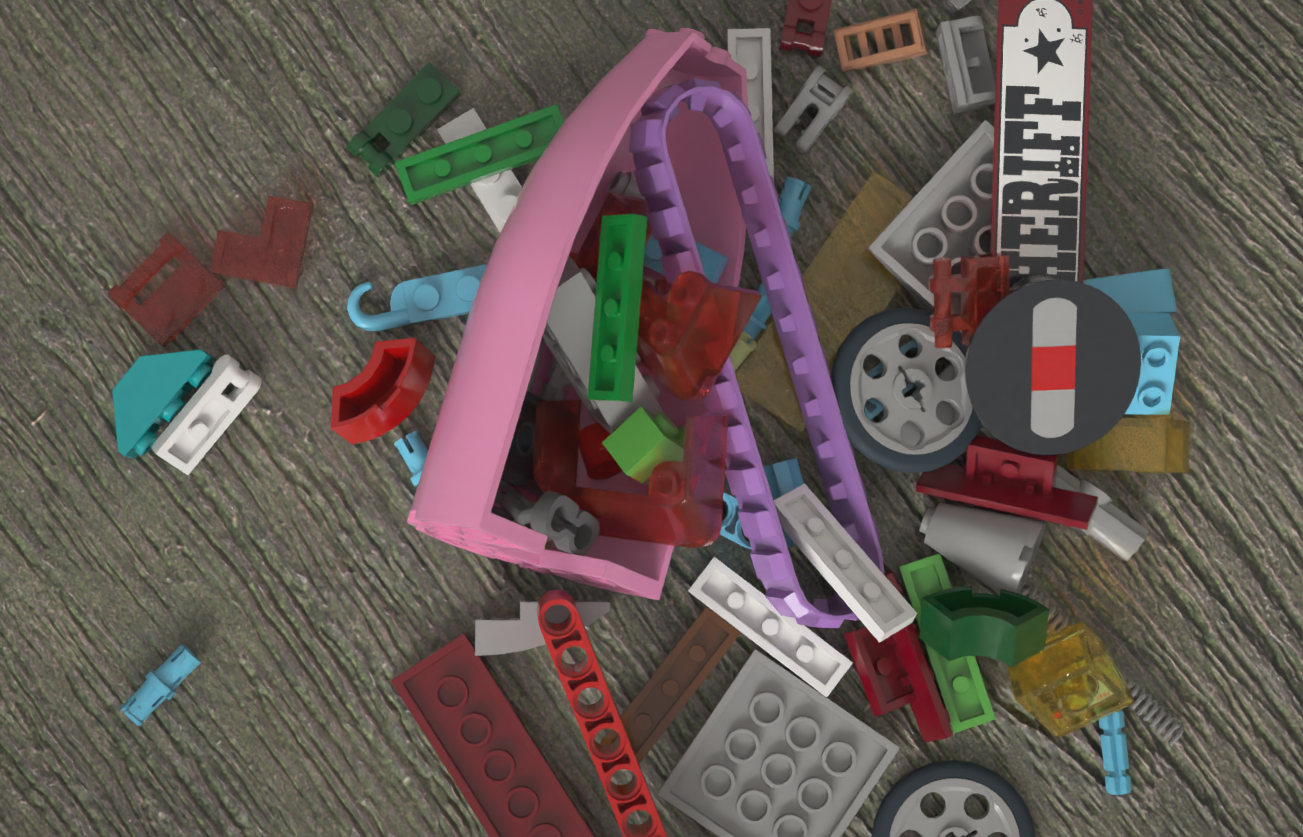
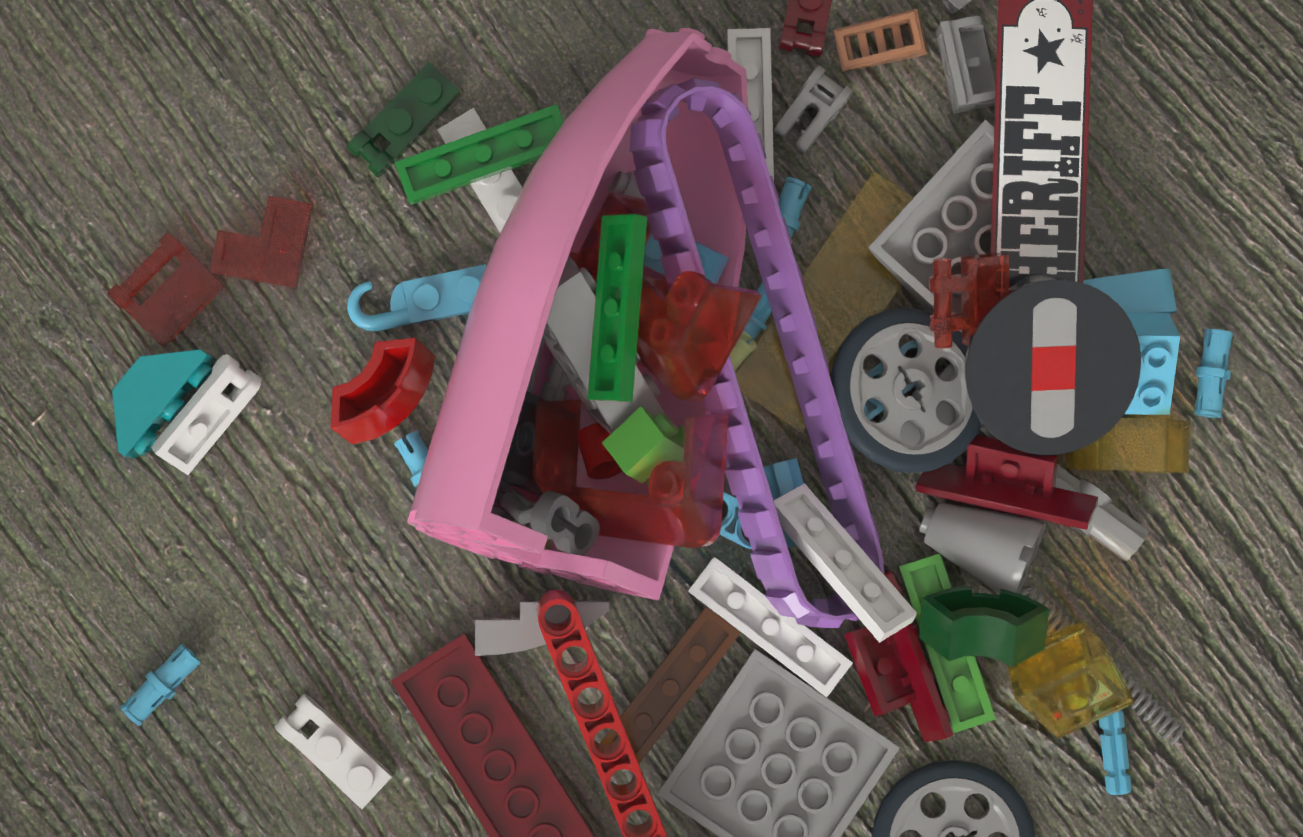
(334, 752): none -> white plate
(1213, 373): none -> medium azure pin

